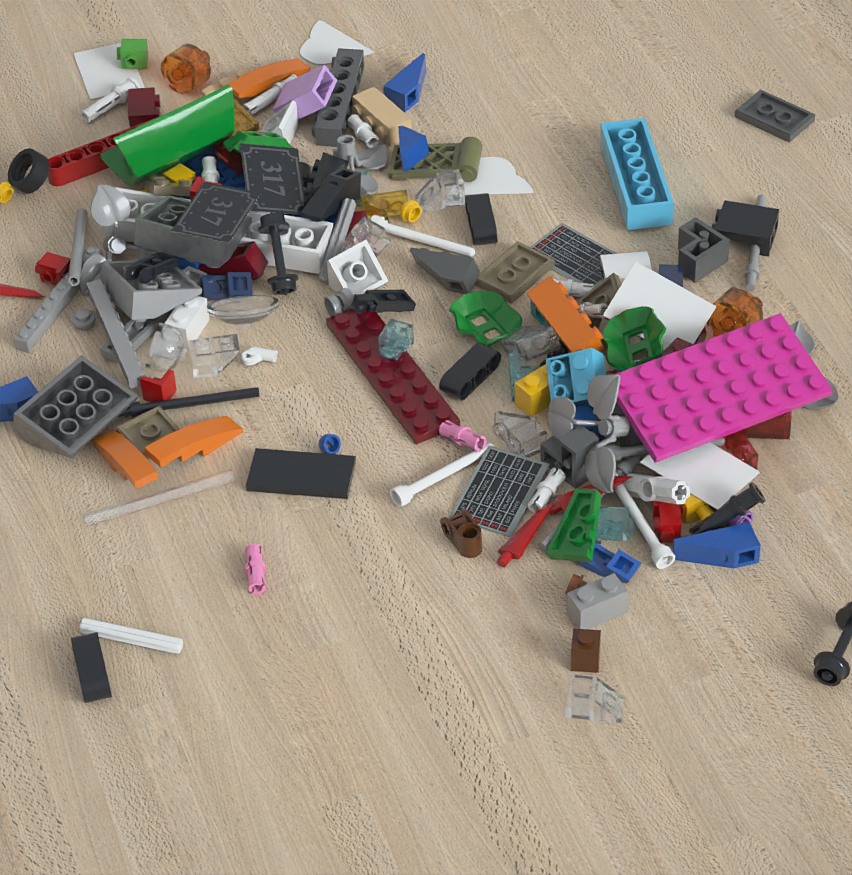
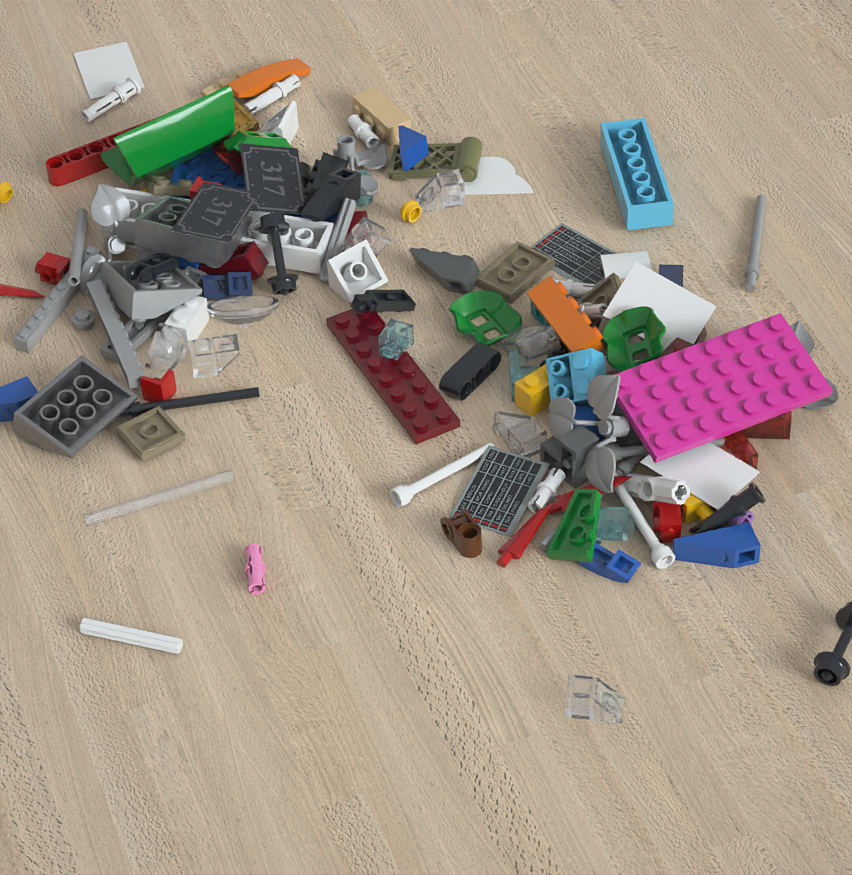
(35, 177): black tyre -> none
(91, 667): black beam -> none
(125, 458): orange slope -> none
(133, 53): bright green brick -> none
(143, 105): dark red brick -> none
(179, 172): yellow tile -> none
(186, 68): clear orange brick -> none
(190, 440): orange slope -> none
(209, 170): white pin -> none
(256, 354): white arm -> none
(301, 473): black tile -> none
(309, 91): lavender brick -> none
(325, 43): white sticker -> none
(331, 440): blue hinge -> none
(332, 119): dark grey brick -> none
(338, 303): light grey wheel -> none
(384, 203): clear yellow slope -> none
(407, 84): blue slope -> none
(423, 238): white piece -> none
(462, 435): bright pink pin -> none
(481, 219): black beam -> none
(575, 582): dark orange plate -> none
(585, 650): reddish brown brick -> none
(597, 602): light grey brick -> none
(701, 249): dark grey brick -> none
(735, 310): clear orange brick -> none
(748, 224): black panel -> none
(775, 115): dark grey tile -> none

